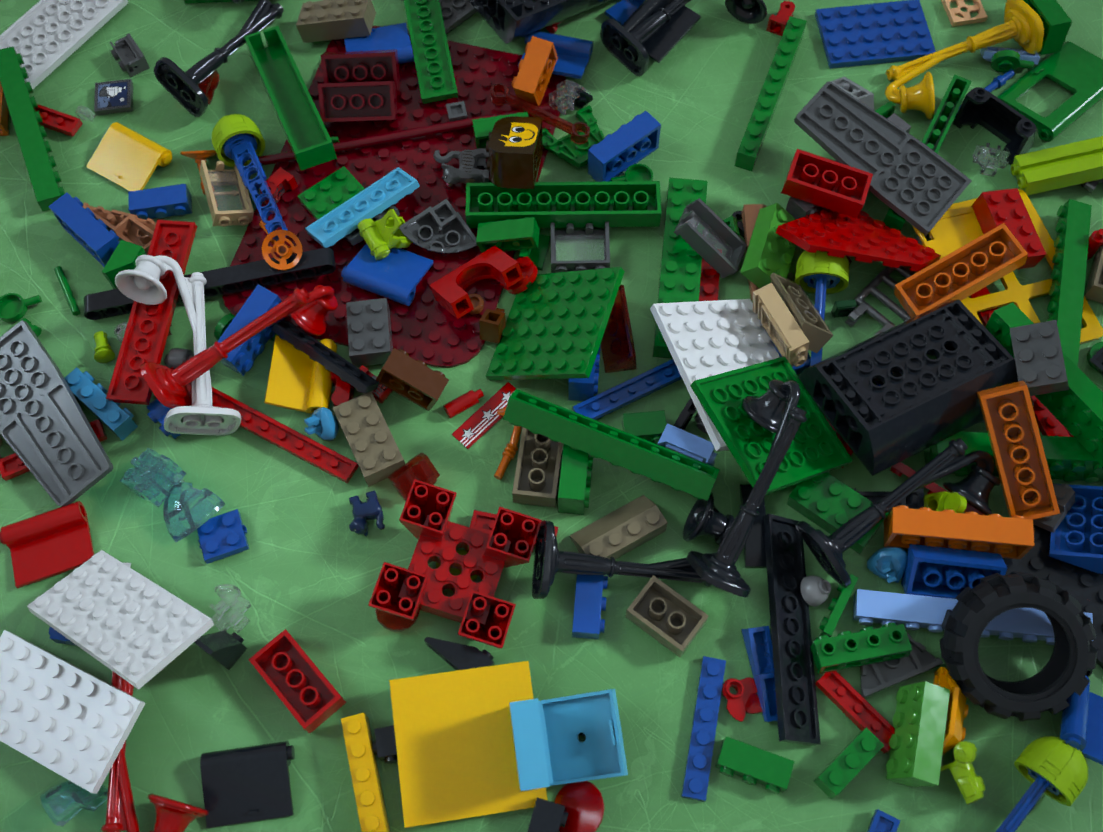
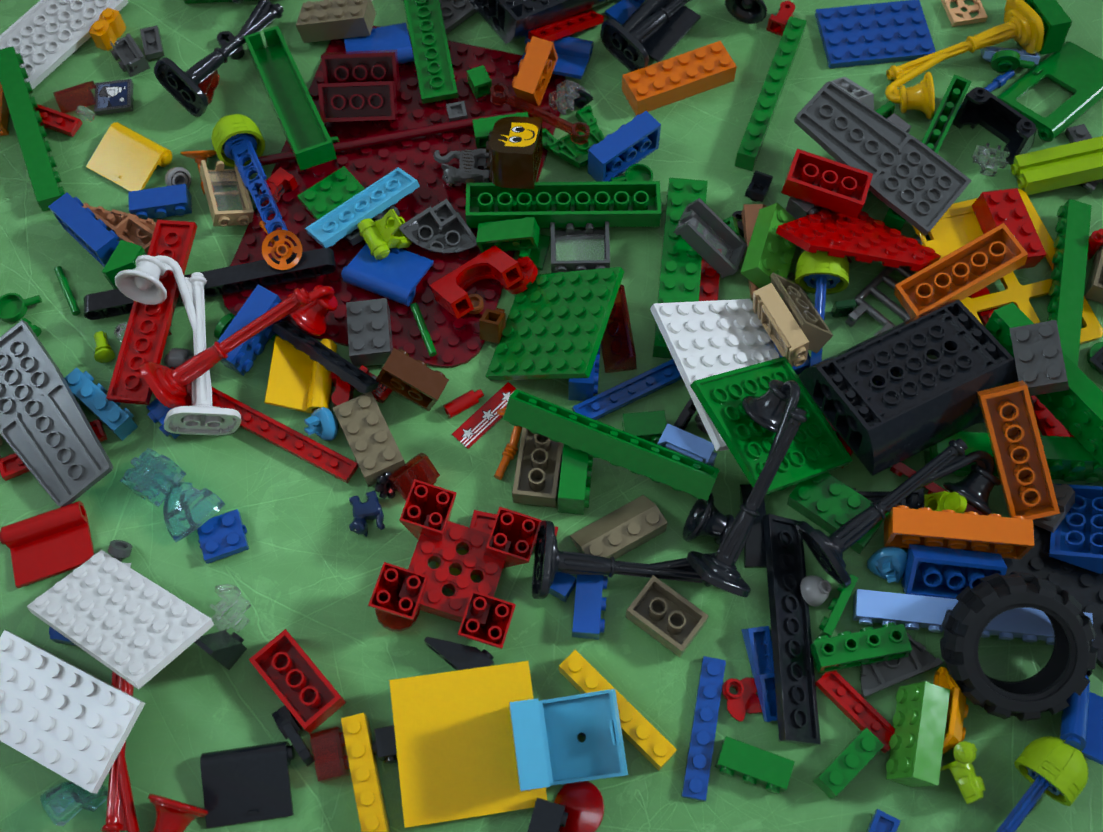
(72, 97): none -> clear red panel
(107, 29): none -> light orange brick
(119, 549): none -> dark grey tile
(152, 42): none -> dark grey plate
(177, 176): none -> light grey brick
(226, 35): none -> black beam
(289, 728): none -> black piece
(329, 754): none -> clear red brick
(384, 486): none -> black plant
(423, 329): none -> green bar
(479, 81): none -> green brick
(562, 586): none -> blue brick
(567, 26): none -> red plate
(633, 724): none -> yellow brick
(678, 77): none -> orange brick
(759, 186): none -> black bracket
(1077, 133): none -> dark grey plate

